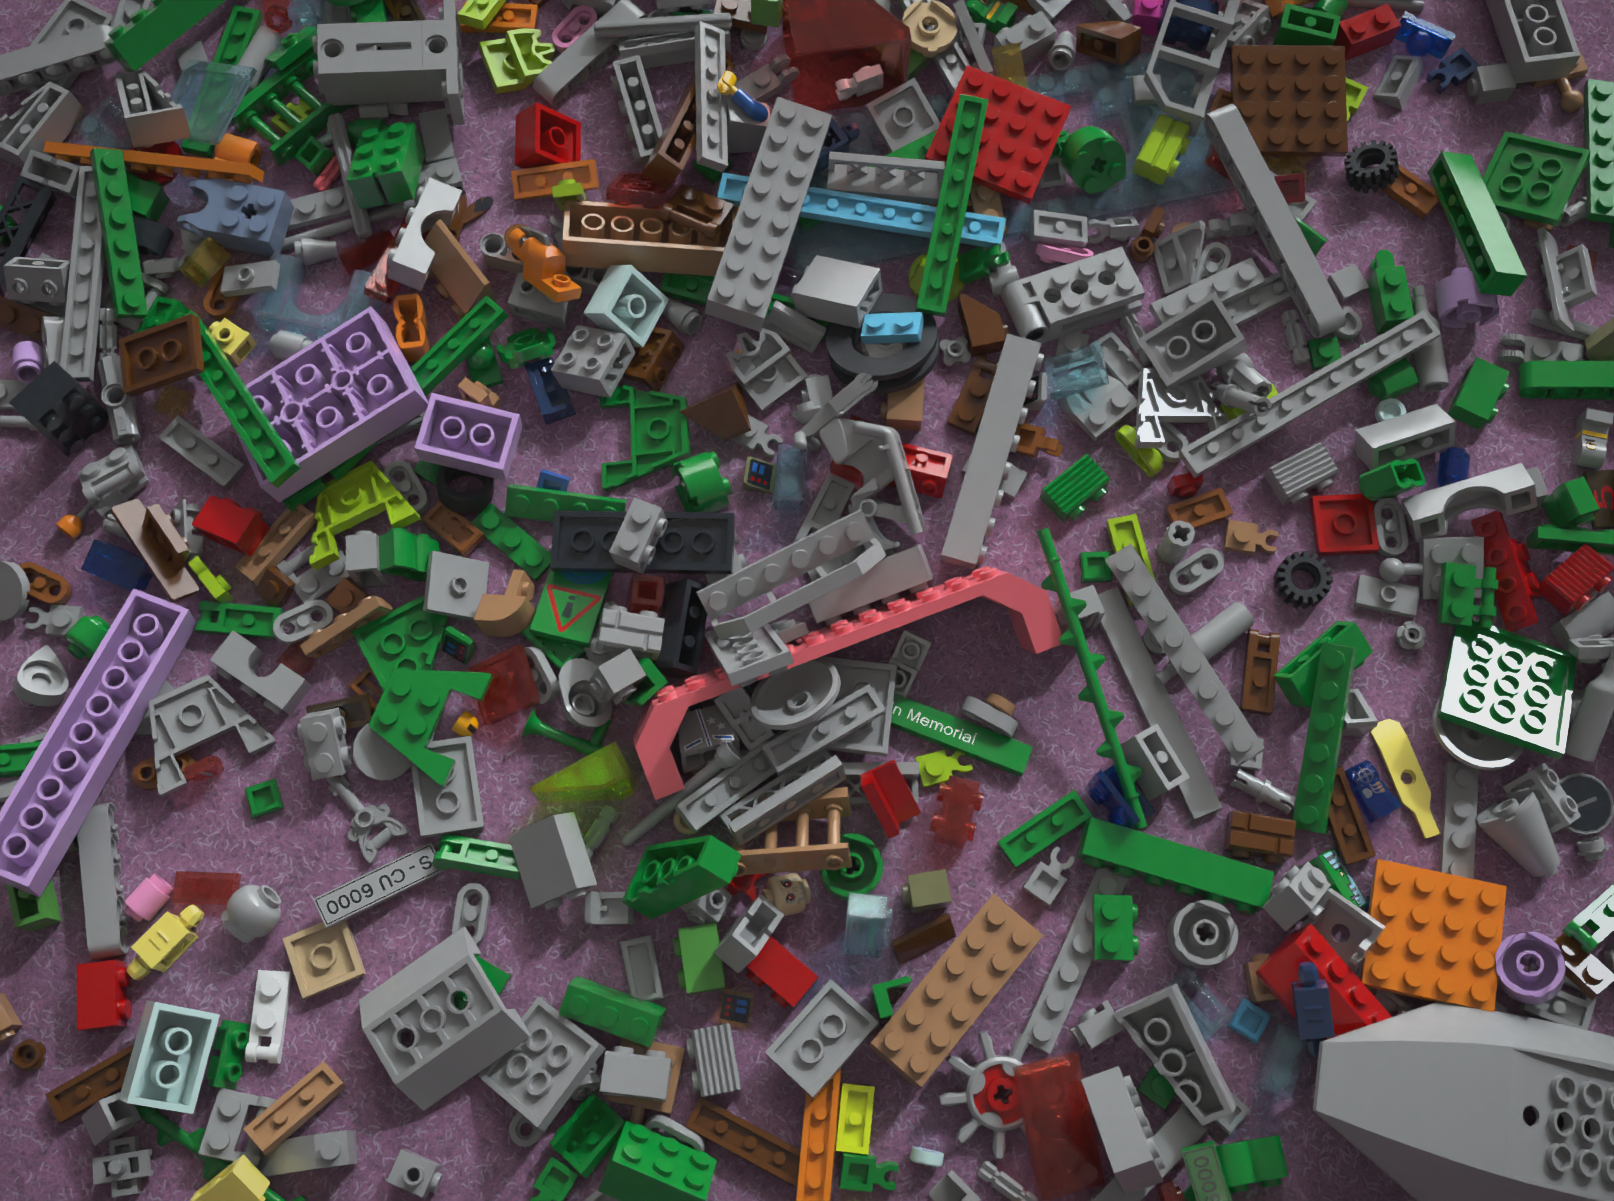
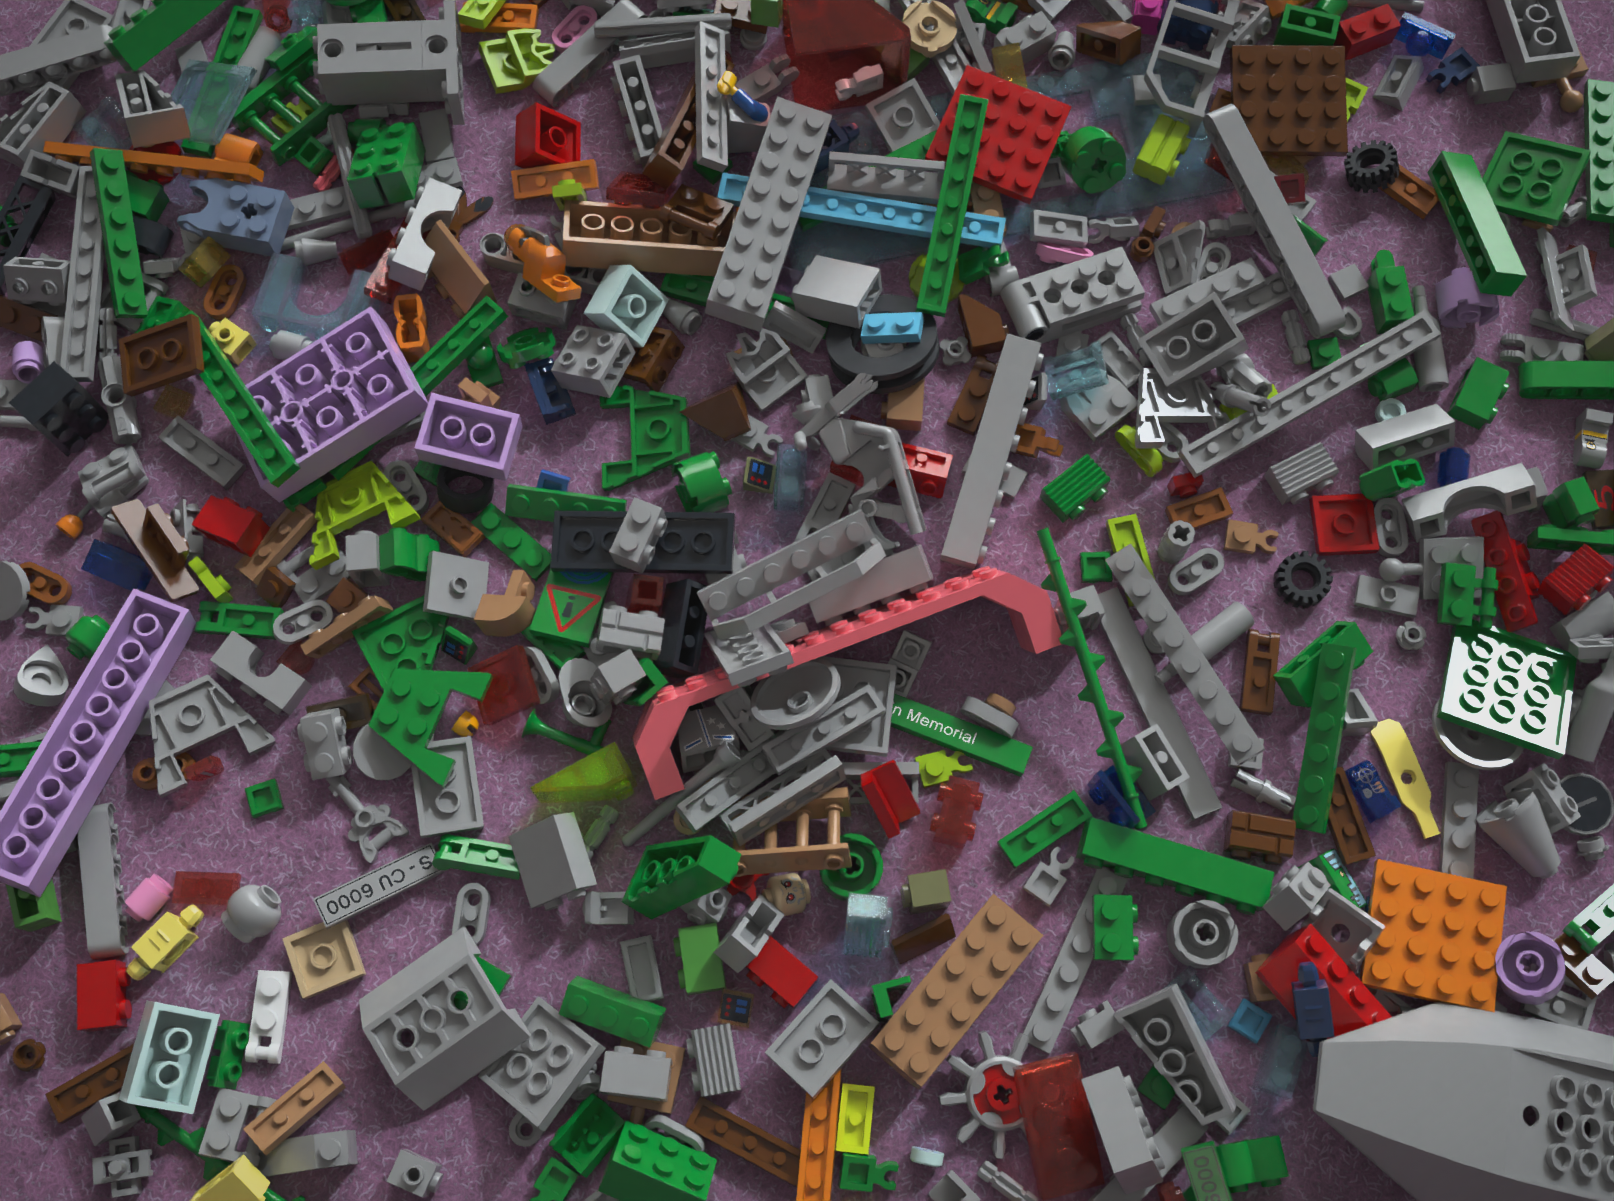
(250, 278): light grey plate -> none

